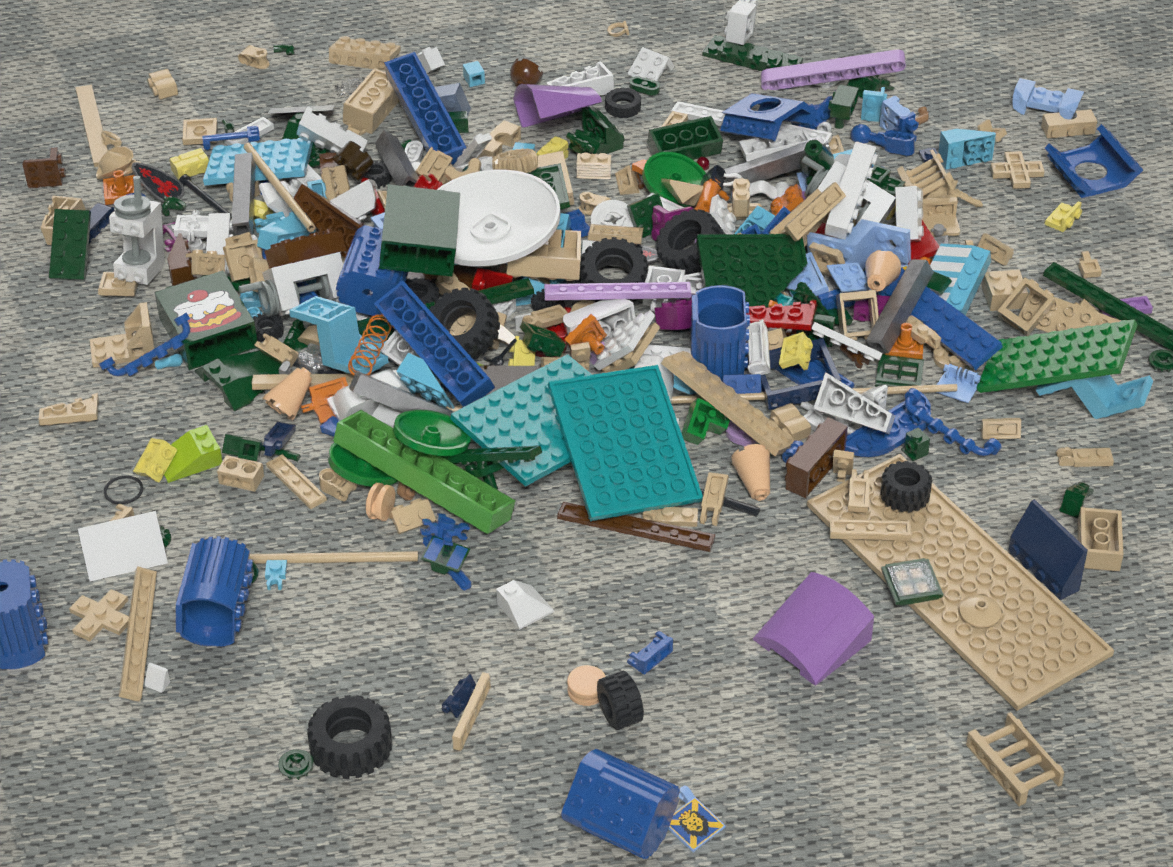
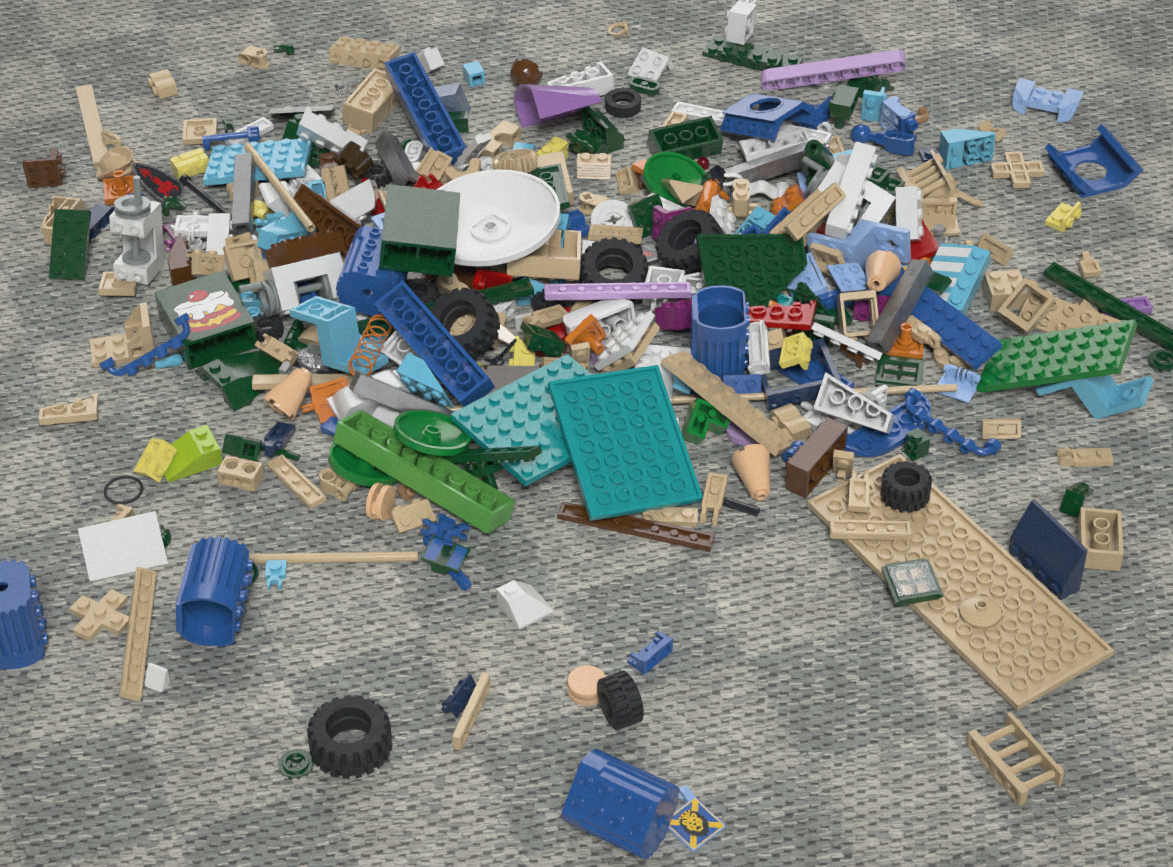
(818, 627): medium lavender windscreen -> none
(1056, 126): tan arch -> none

